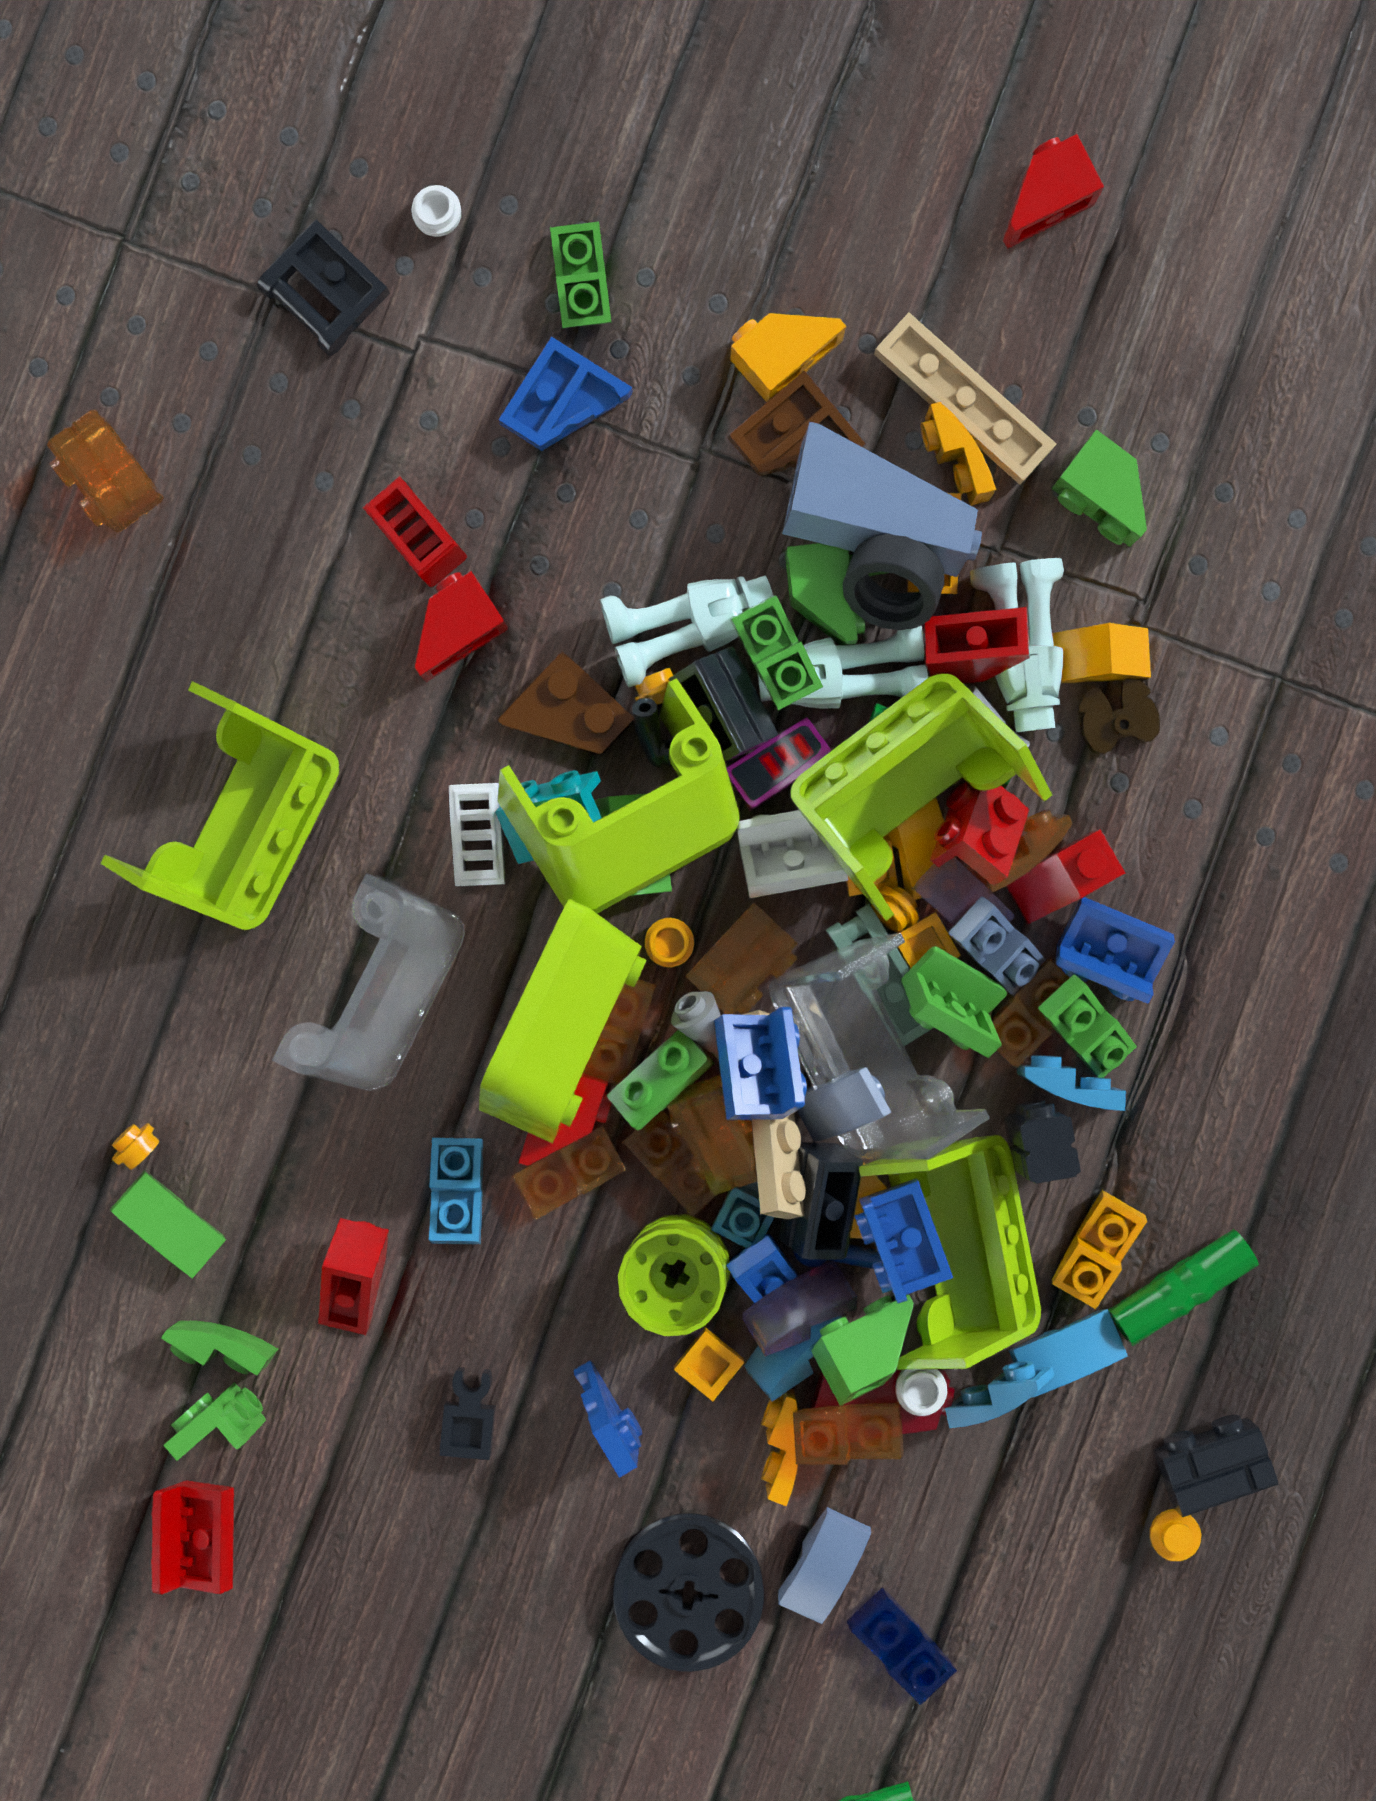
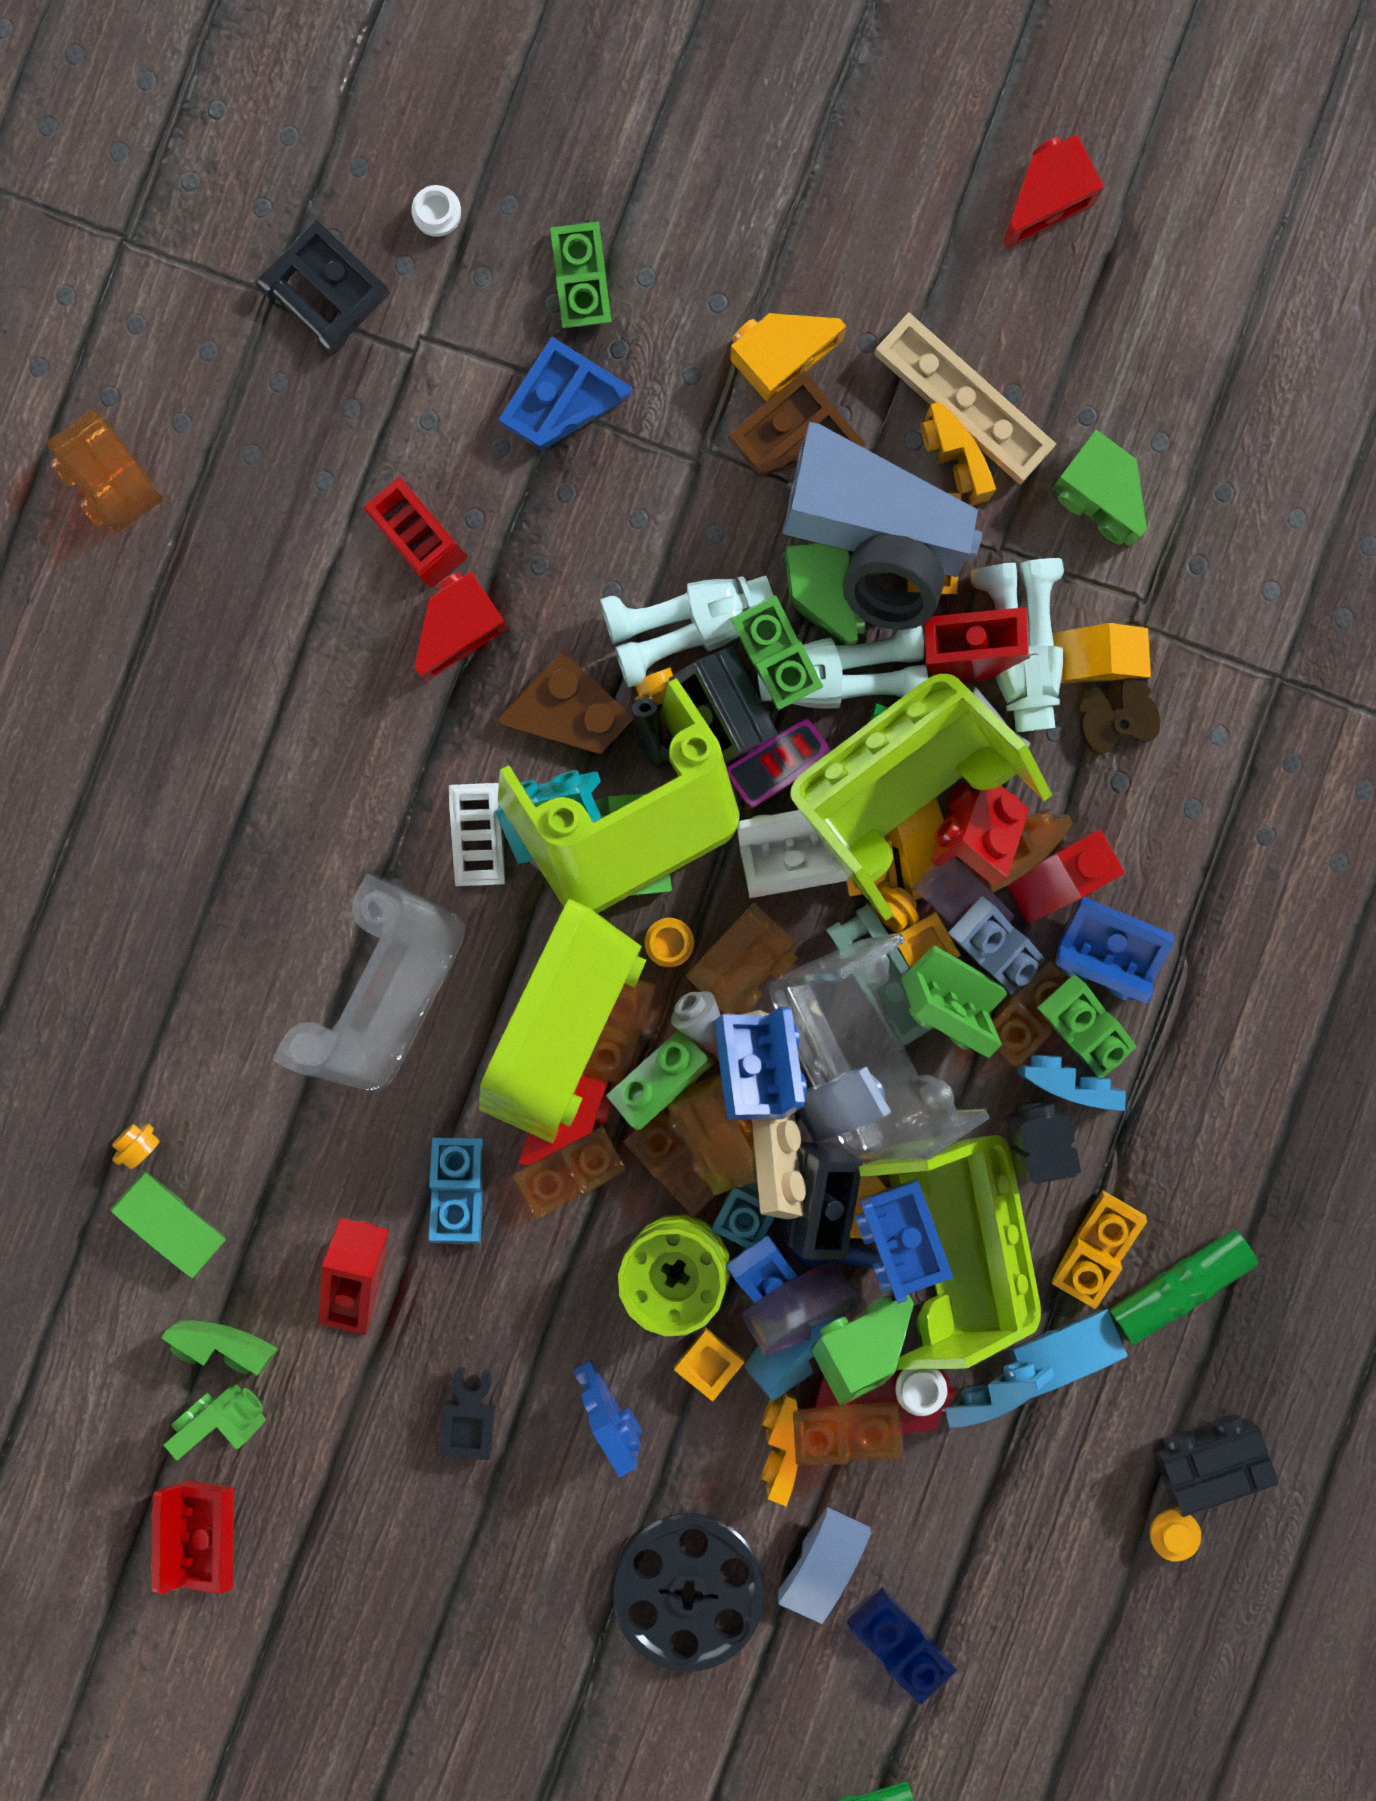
(253, 826): lime windscreen -> none

